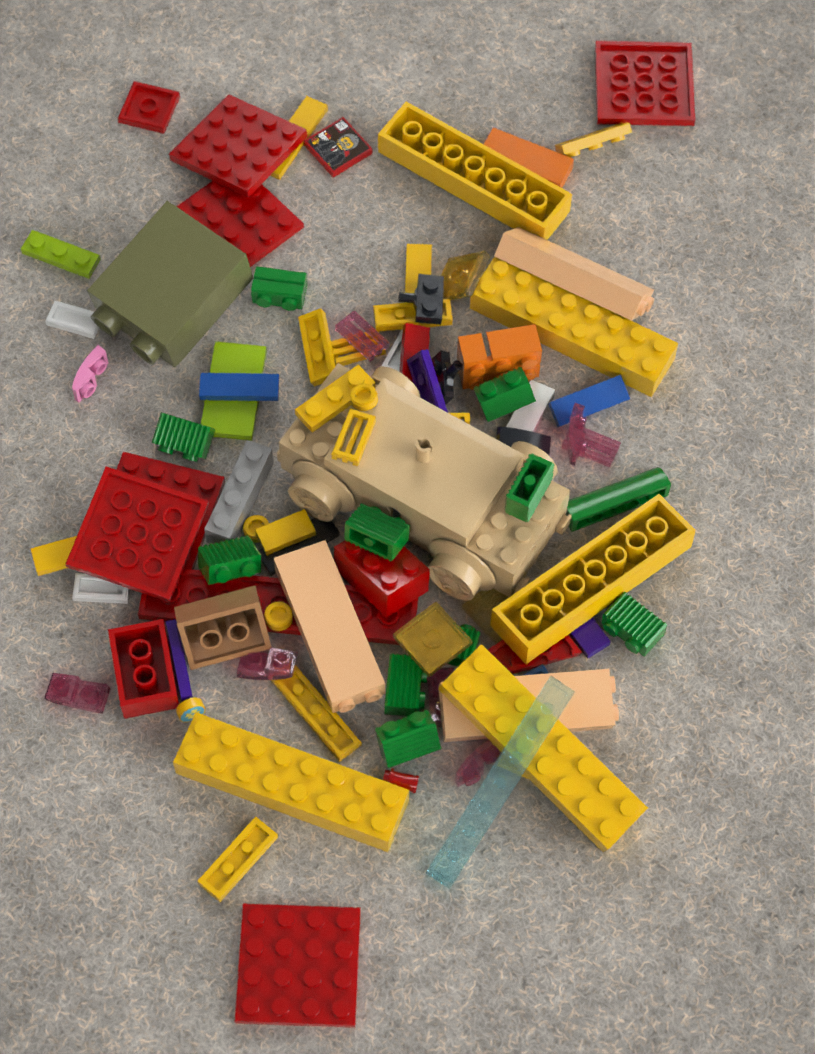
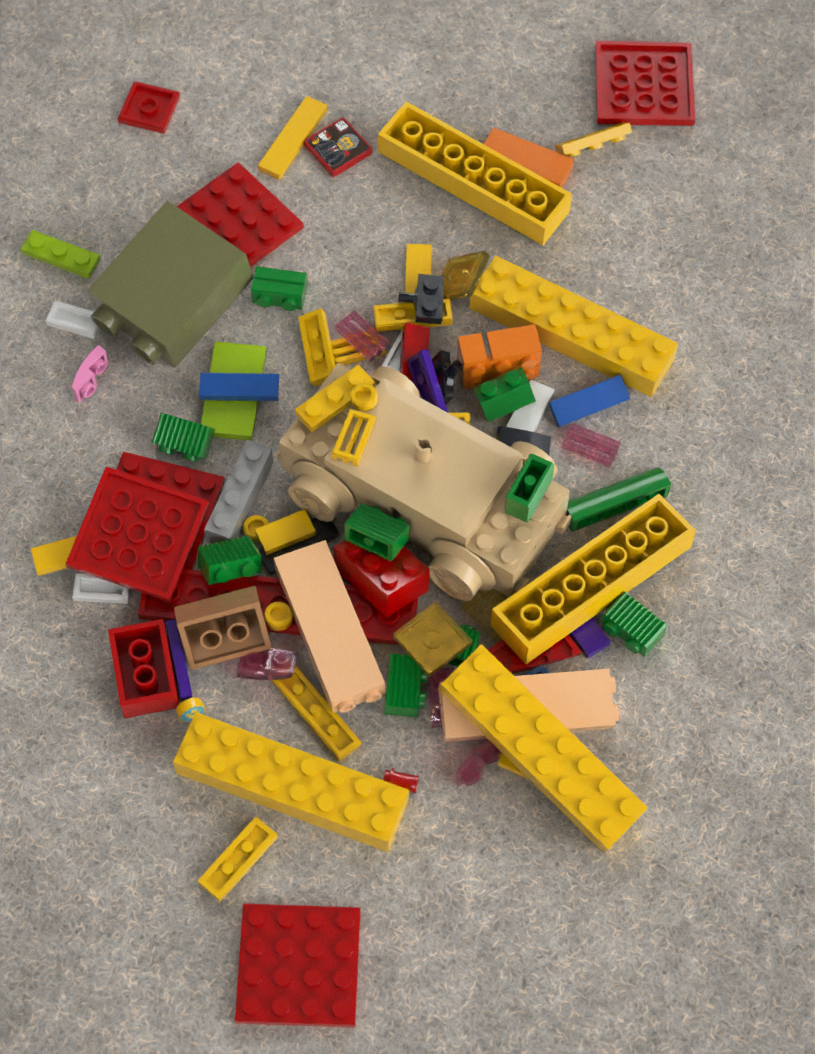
(78, 694): clear pink slope -> none
(238, 145): red plate -> none
(408, 738): green brick -> none
(500, 782): clear light blue tile -> none
(575, 273): light nougat brick -> none
(575, 442): clear pink slope -> none

